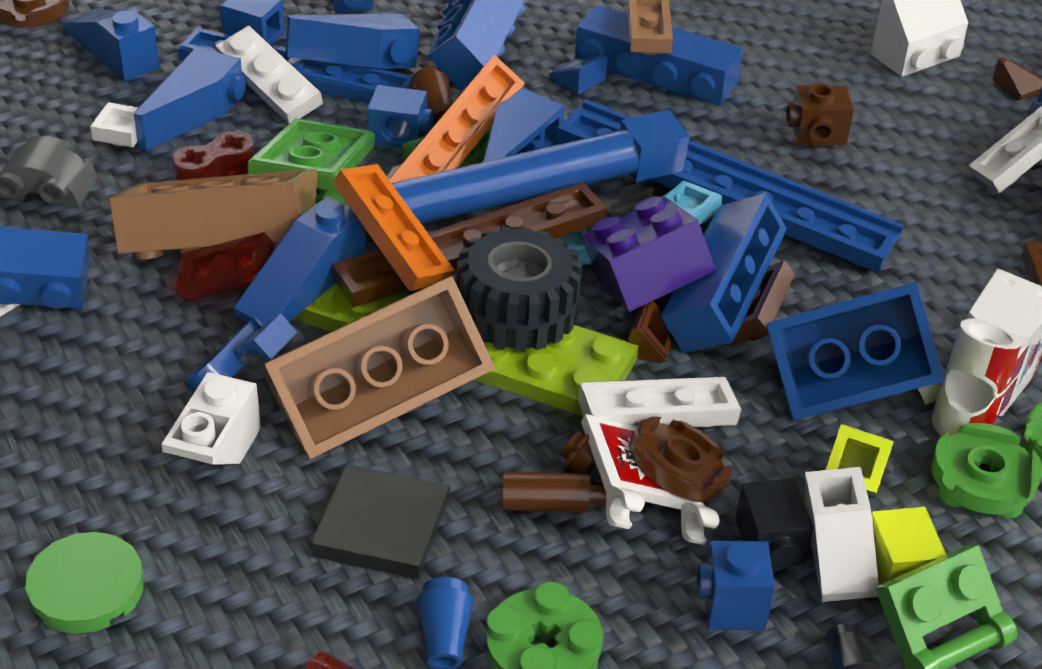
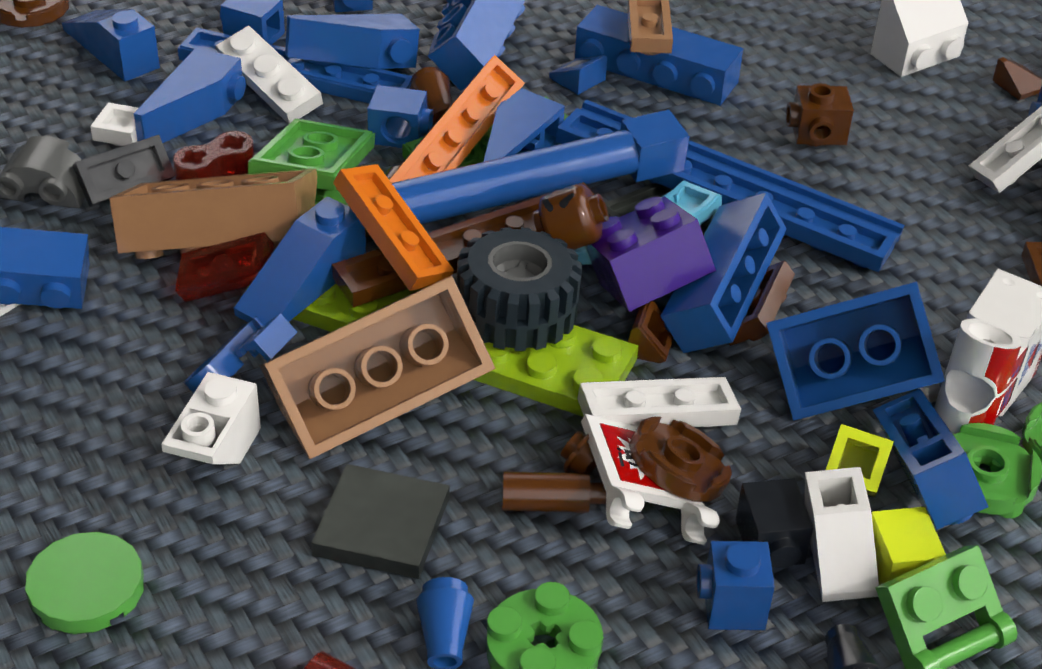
(123, 169): none -> black plate
(572, 216): none -> reddish brown head
(931, 459): none -> blue slope

